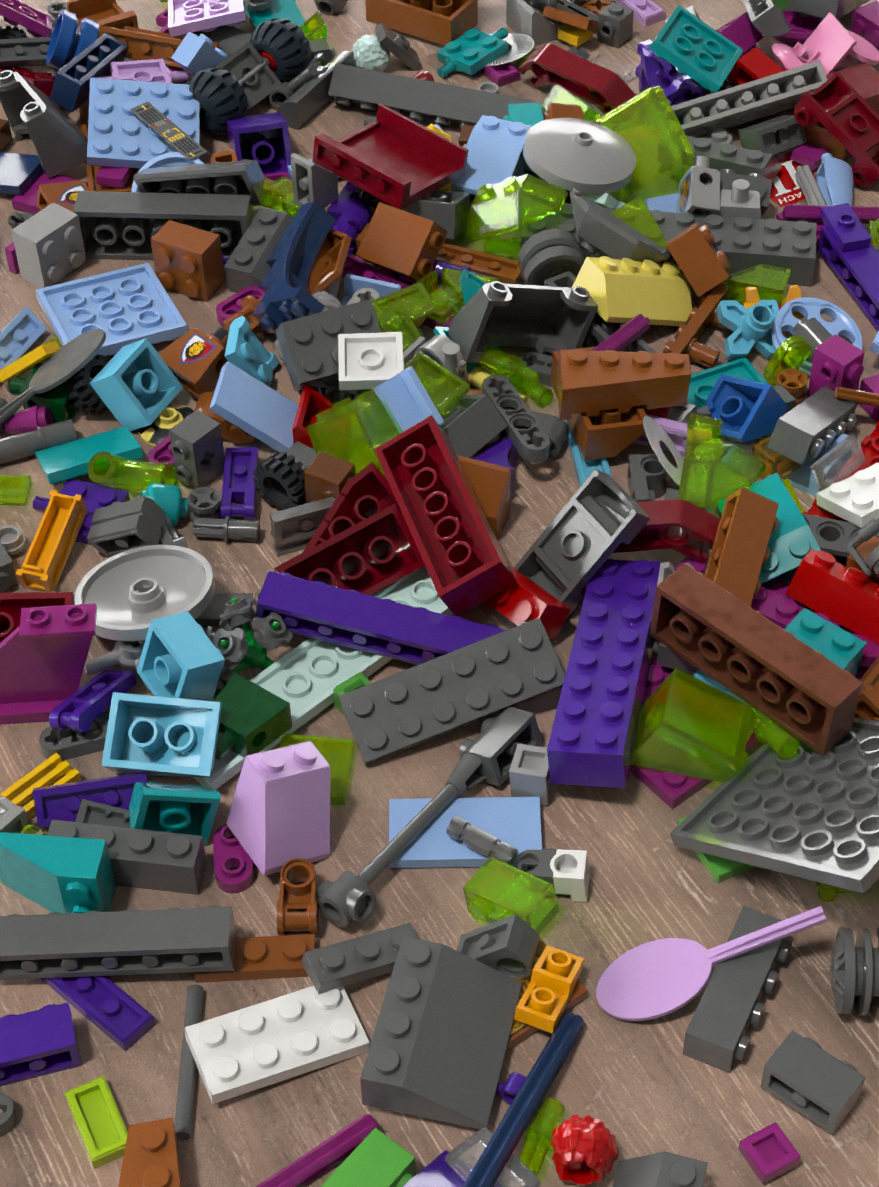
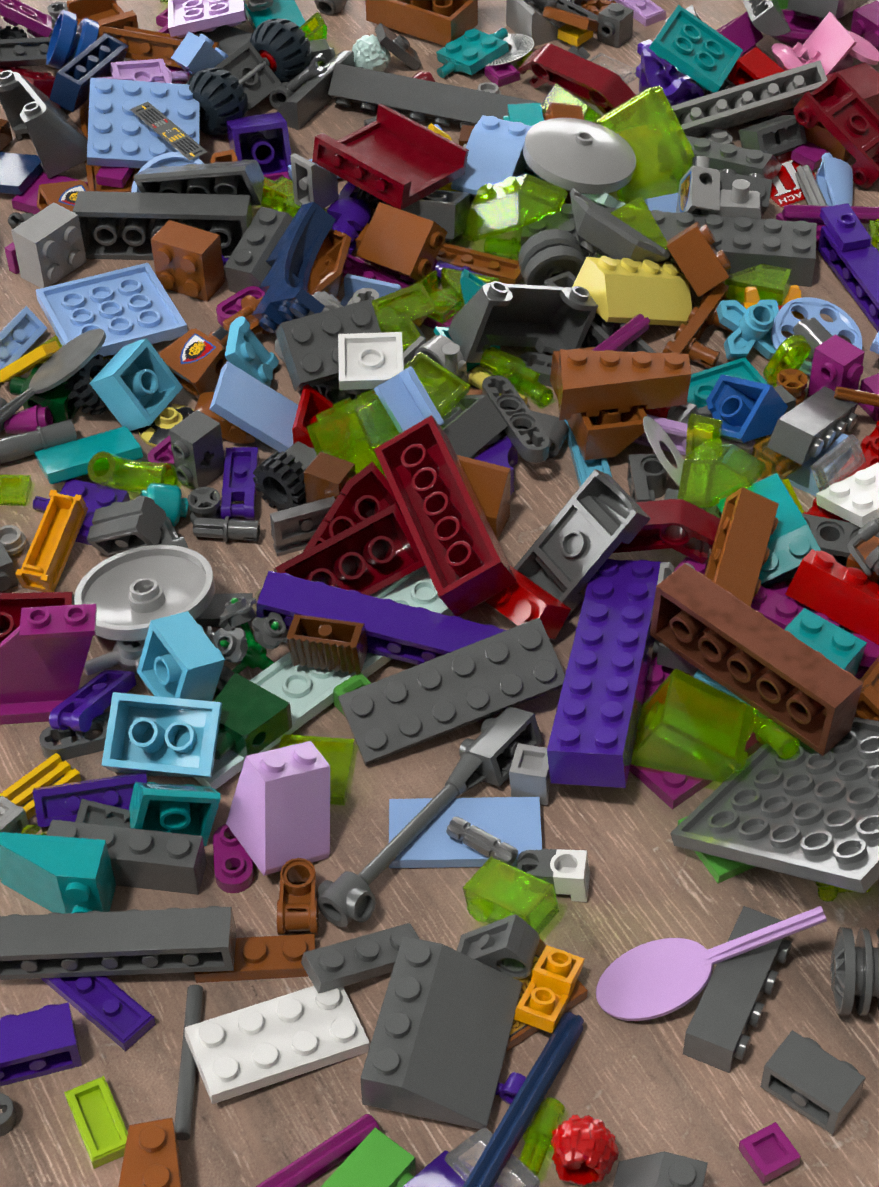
(327, 643): none -> reddish brown brick

